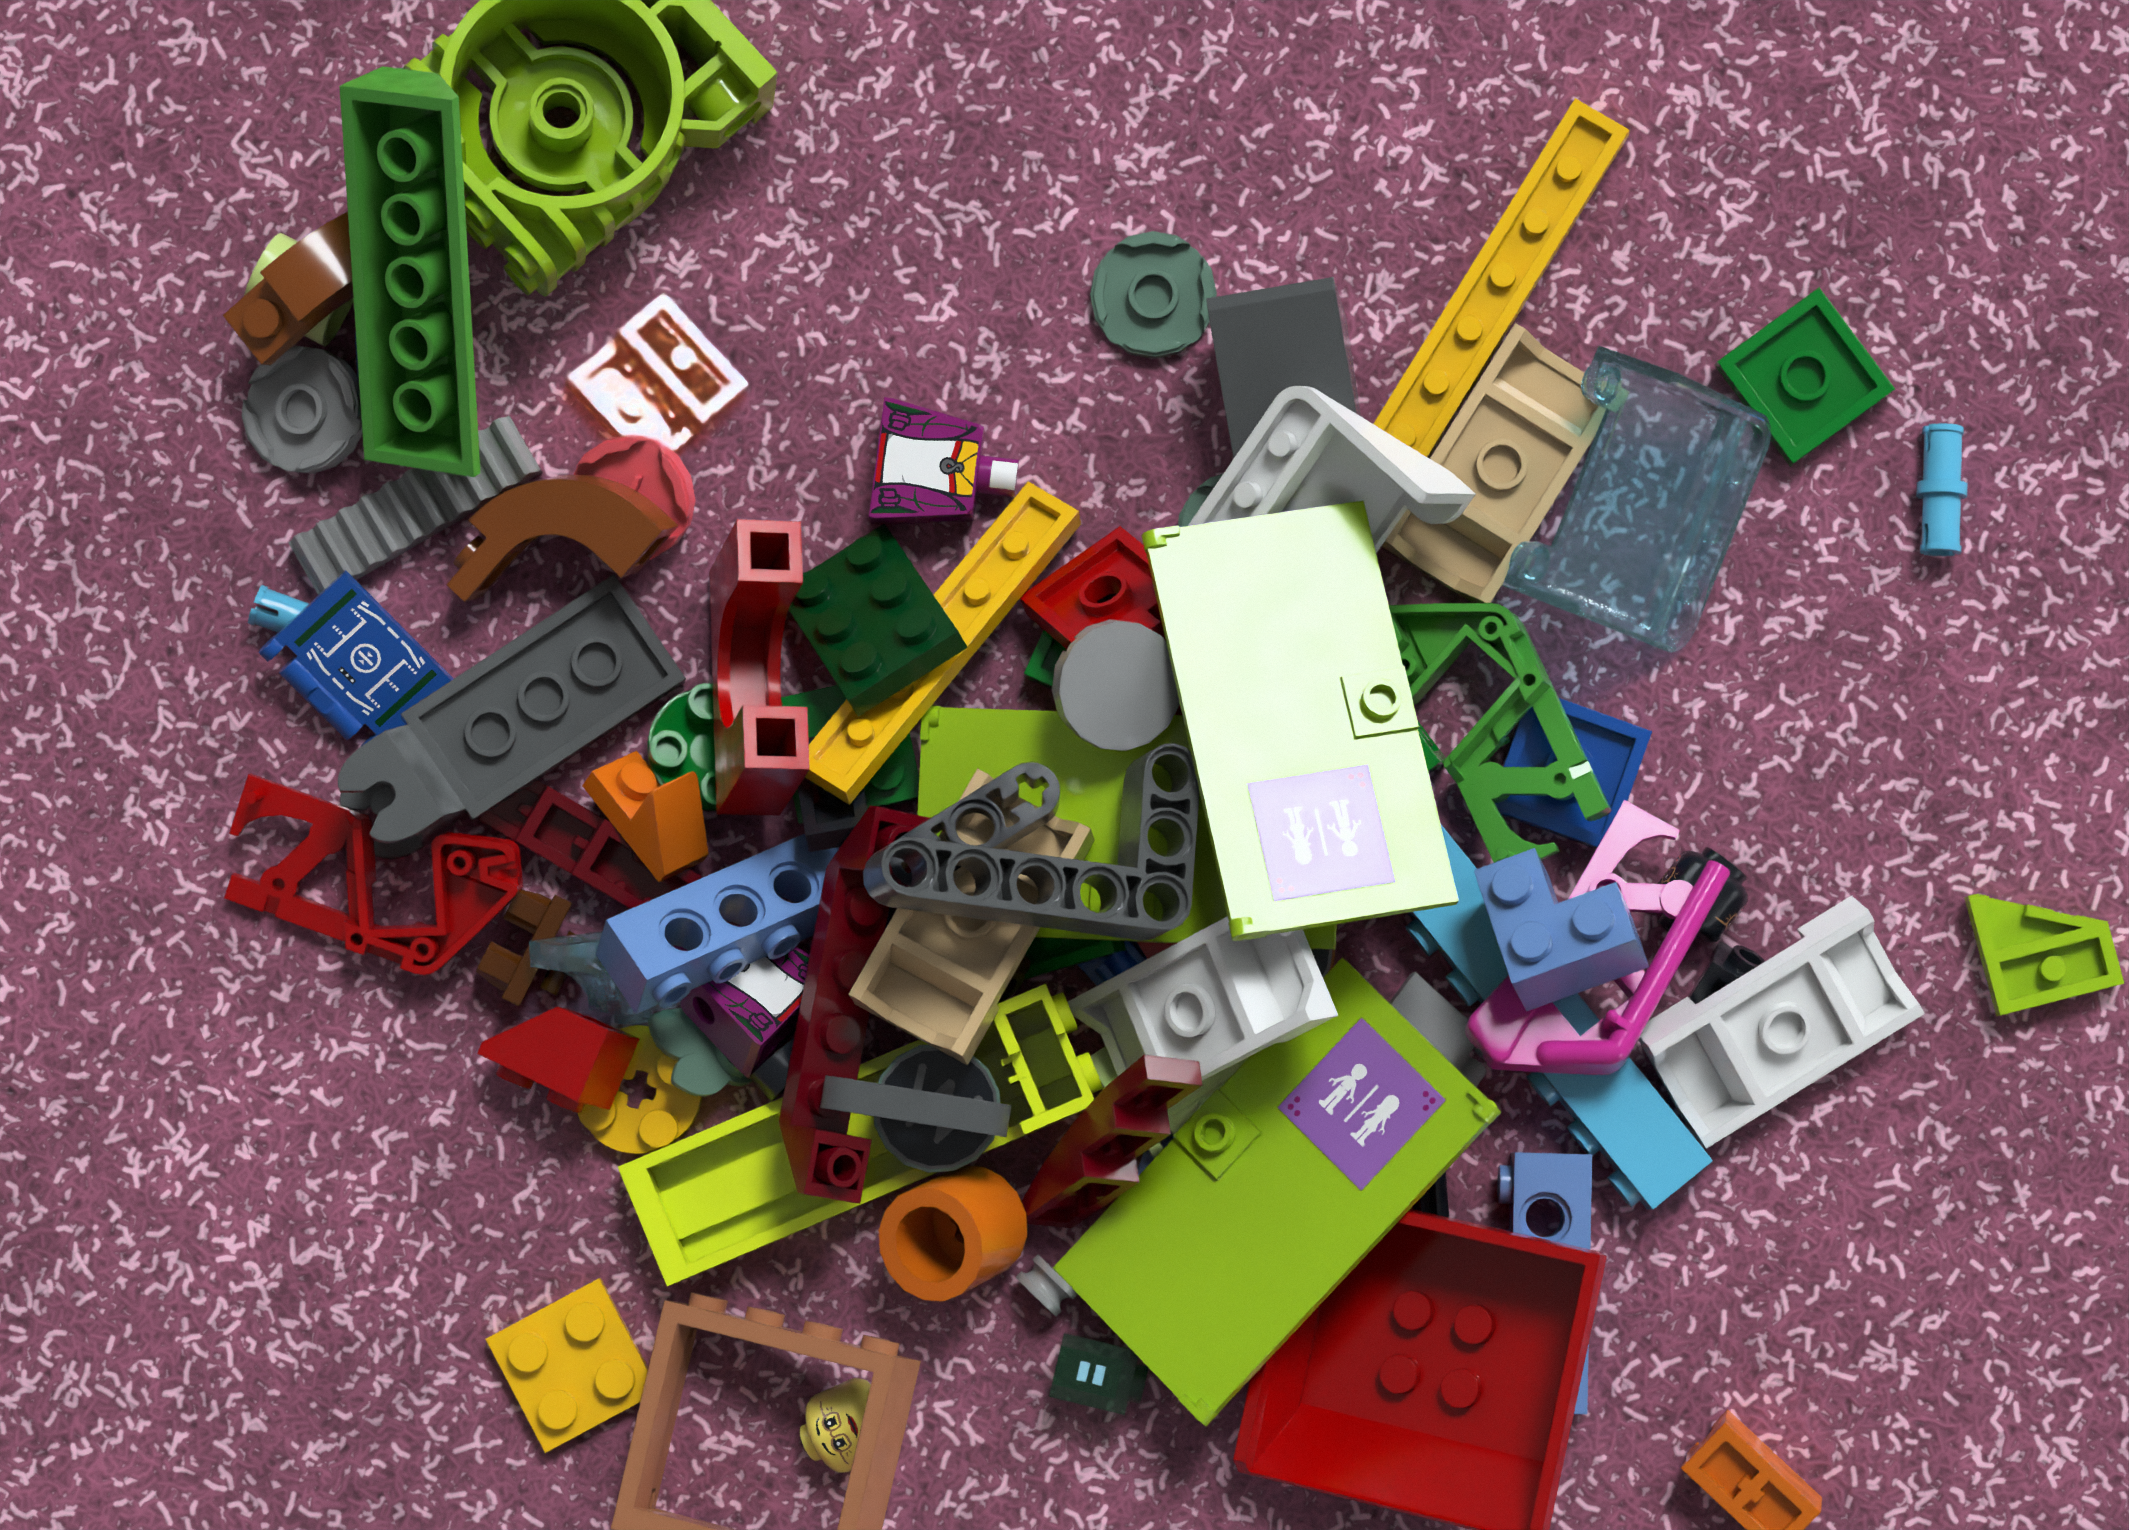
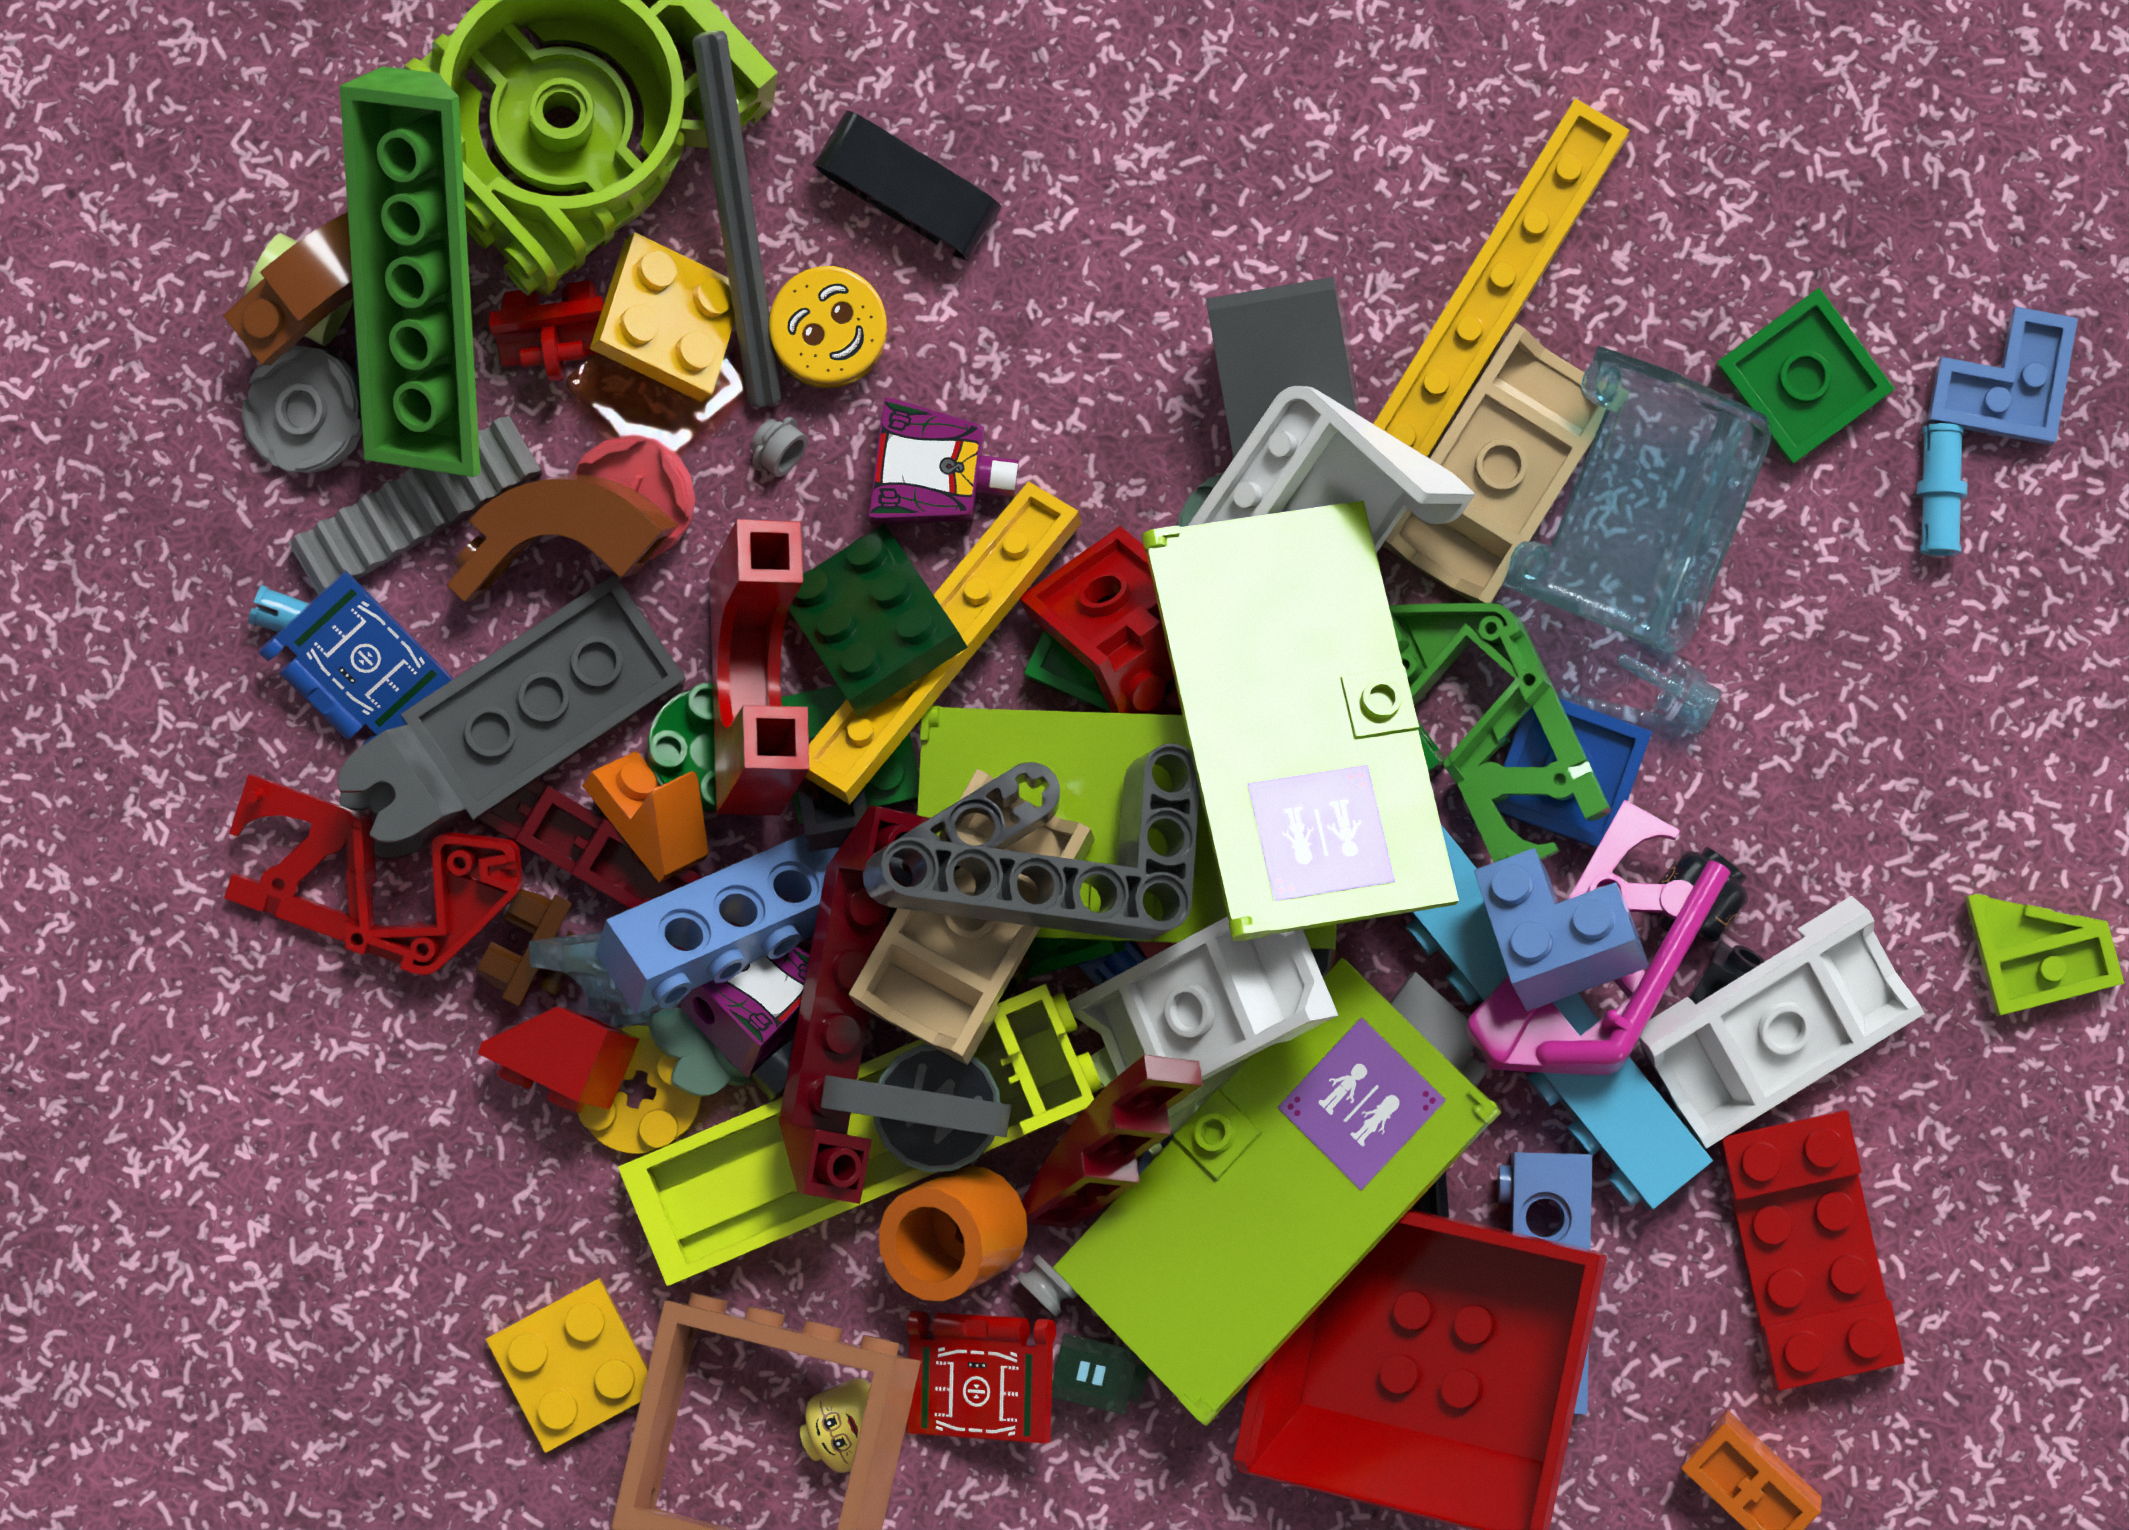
(547, 333): none -> red hips
(666, 317): none -> yellow plate
(736, 217): none -> dark grey axle
(778, 446): none -> light grey plate
(827, 327): none -> yellow head
(906, 184): none -> black beam
(981, 1377): none -> red piece
(1116, 685): light grey tile -> none
(1152, 318): sand green tile -> none
(1683, 697): none -> clear light blue plant
(1810, 1250): none -> red piece
(2024, 394): none -> medium blue plate

